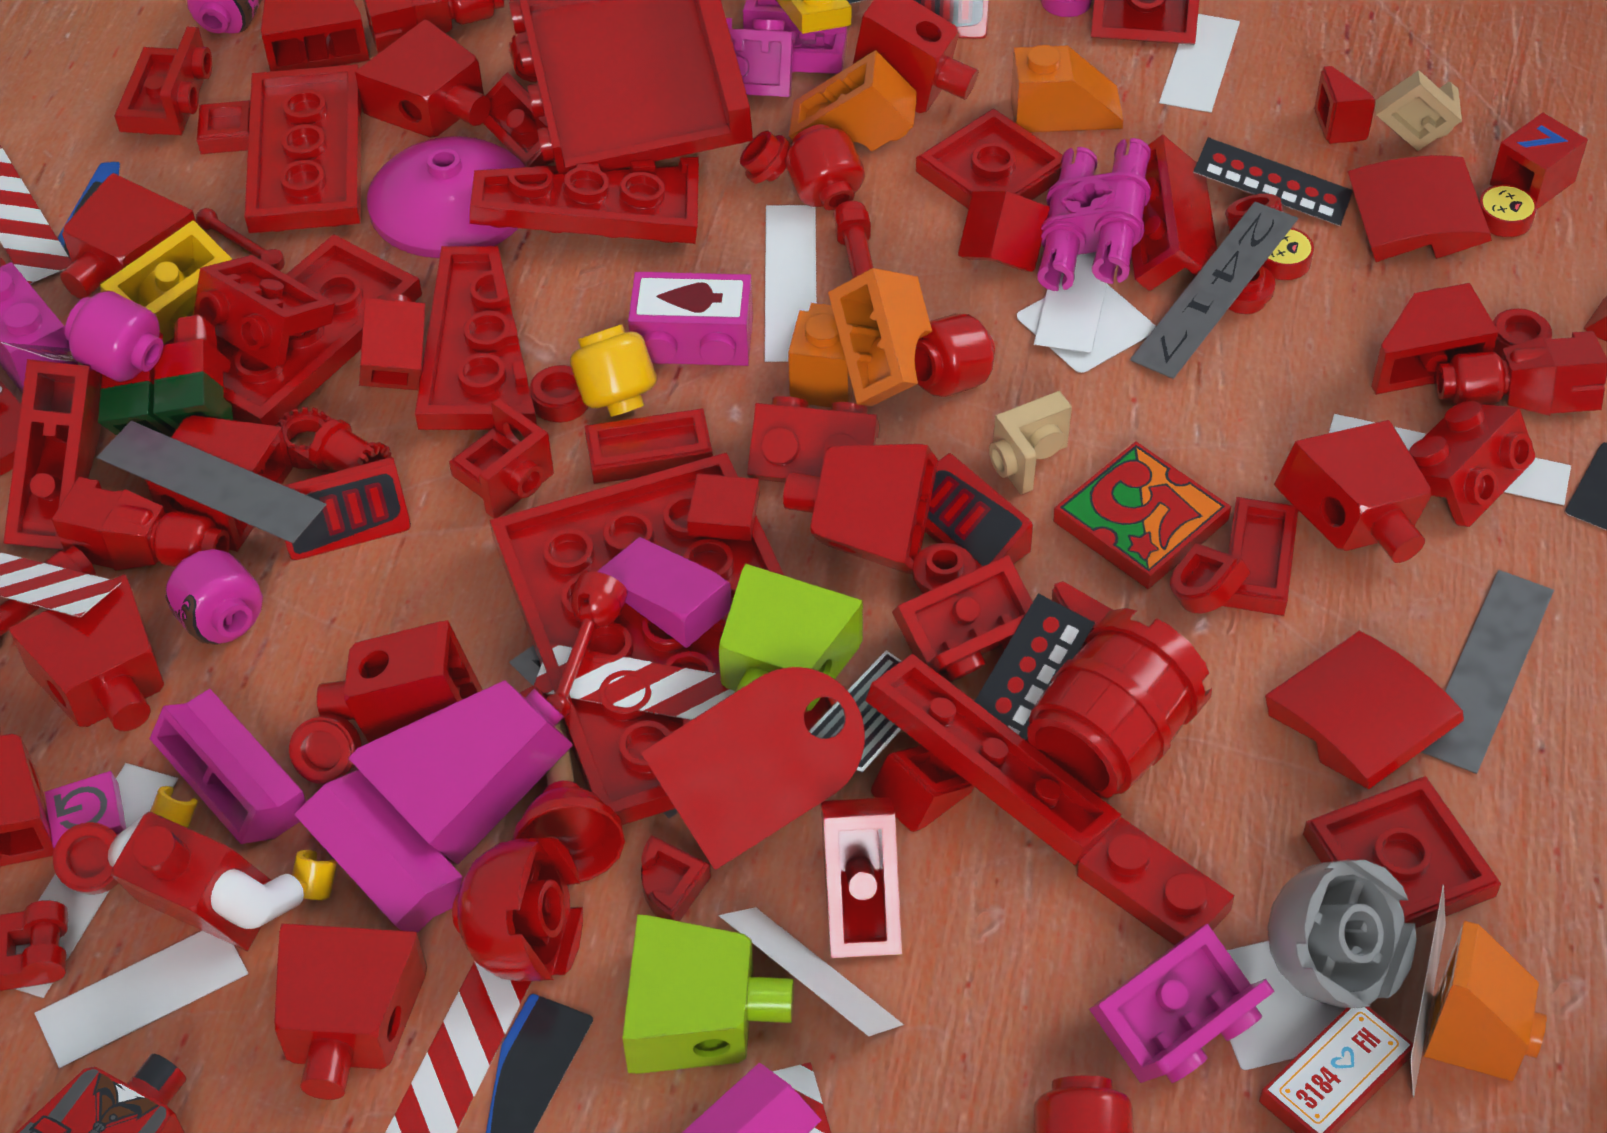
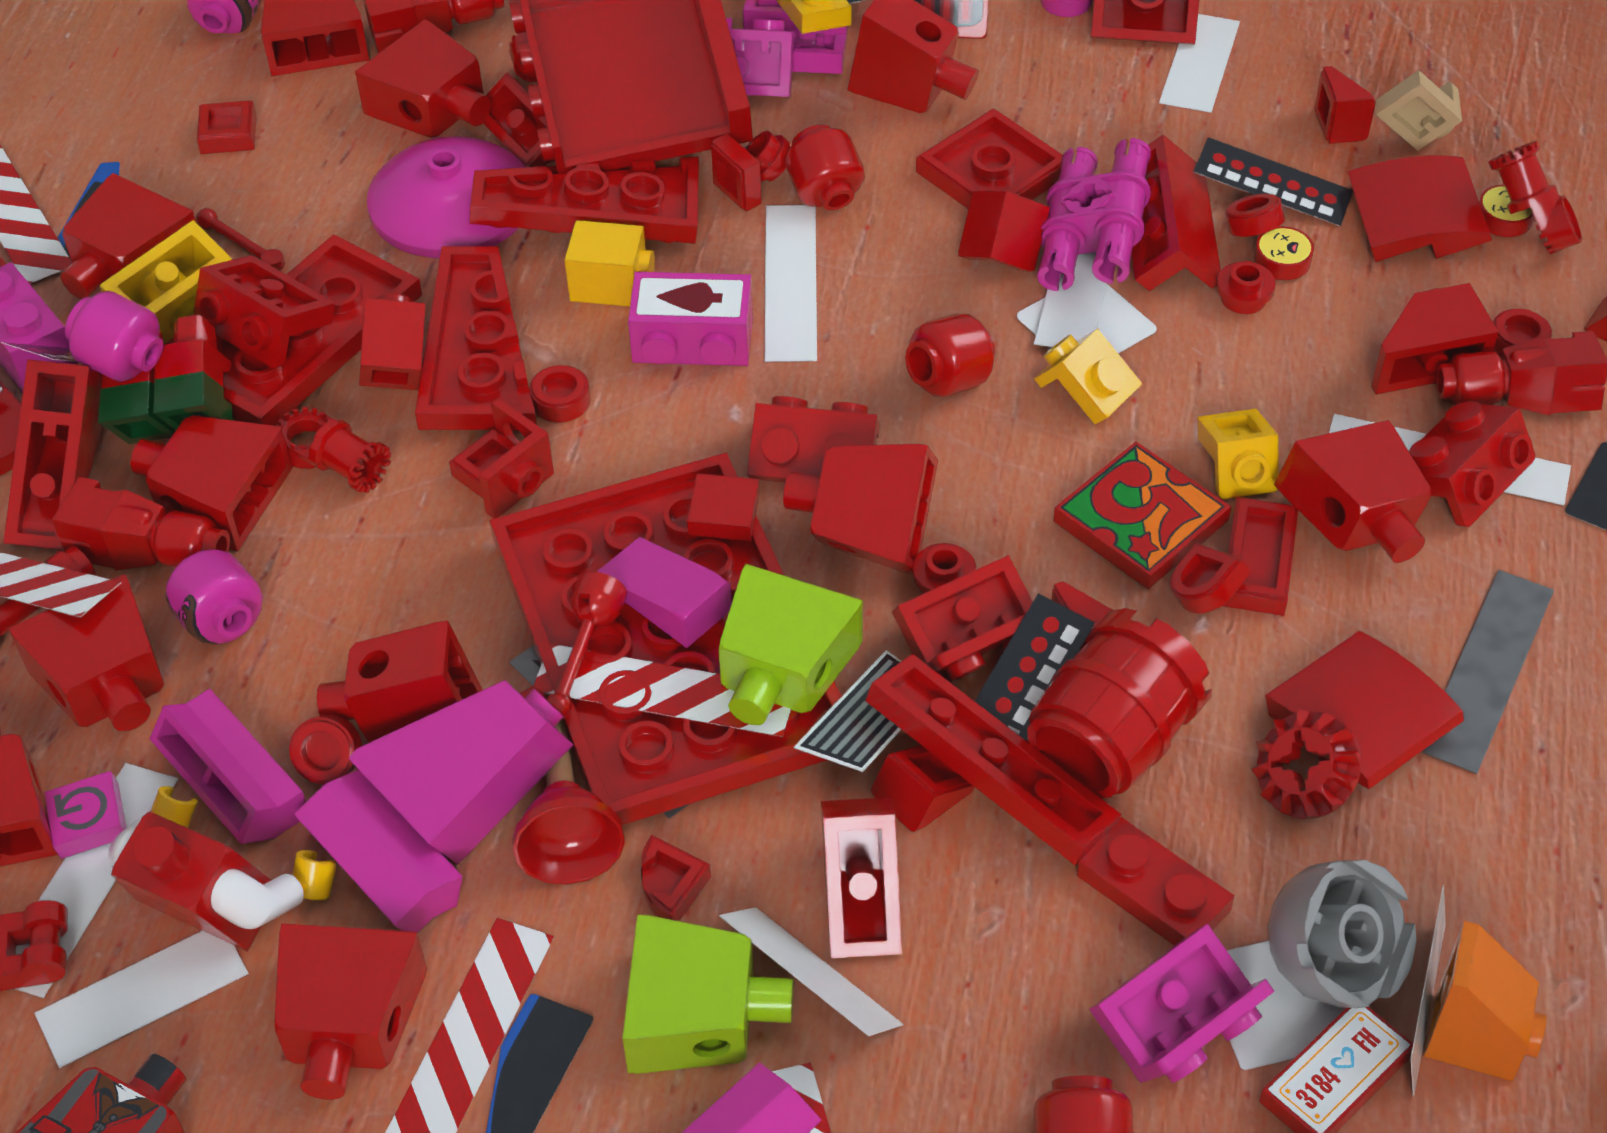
(82, 858): red tile -> none
(165, 87): red bracket -> none
(212, 481): flat silver sticker -> none
(304, 149): red plate -> none
(360, 507): slope -> none
(518, 910): red cylinder -> none
(604, 262): none -> yellow brick
(613, 370): yellow head -> none
(646, 444): red tile -> none
(736, 172): none -> red tile
(754, 763): red tile -> none
(817, 359): orange arch -> none
(854, 231): red bar -> none
(863, 100): orange arch -> none
(878, 328): orange arch -> none
(975, 516): slope -> none
(1029, 434): tan bracket -> none
(1061, 92): orange slope -> none
(1090, 373): none -> yellow bracket
(1213, 290): flat silver sticker -> none
(1242, 452): none -> yellow bracket
(1327, 784): none -> red gear
(1416, 841): red tile -> none
(1529, 189): none -> red connector
(1540, 158): red brick -> none

